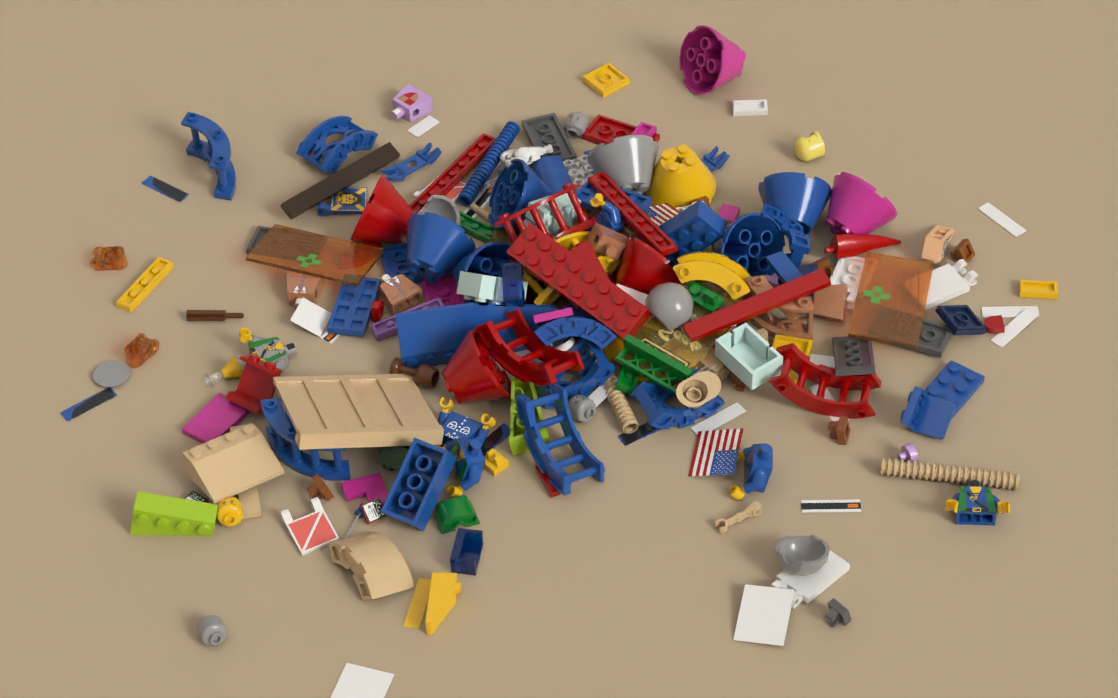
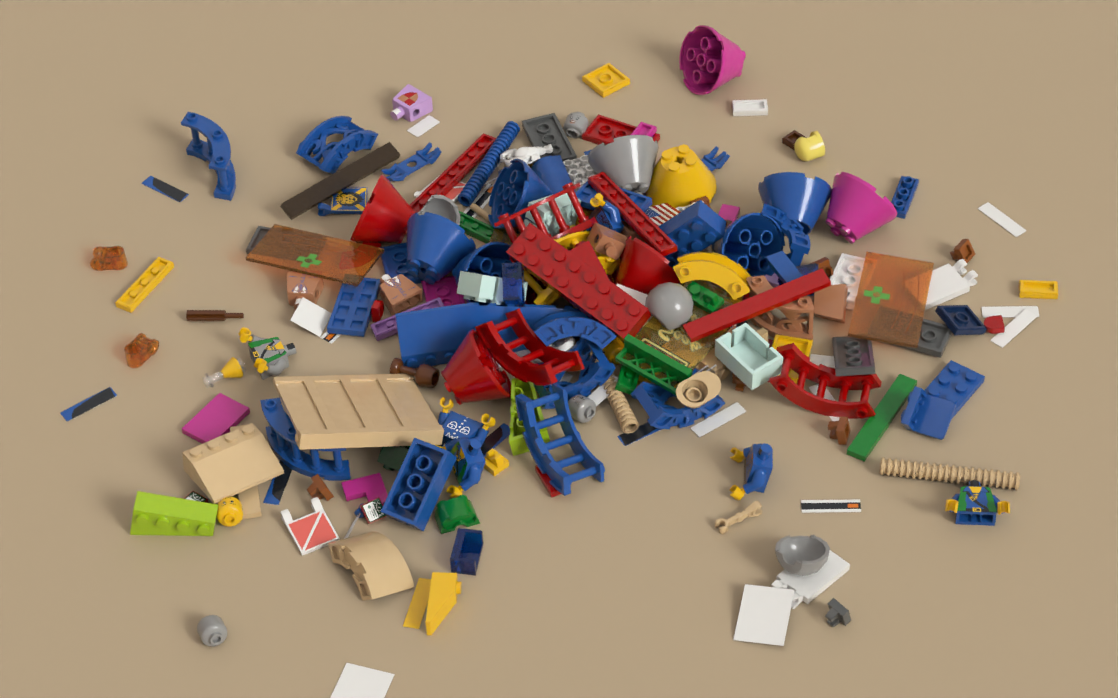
(111, 373): light grey piece -> none
(255, 383): red panel -> none
(278, 486): none -> black sticker
(546, 317): dark pink tile -> none
(716, 452): sticker -> none
(790, 139): none -> reddish brown tile
(854, 244): red piece -> none
(885, 413): none -> green tile
(904, 195): none -> blue tile
(908, 452): lavender tile -> none
(937, 243): light nougat slope -> none

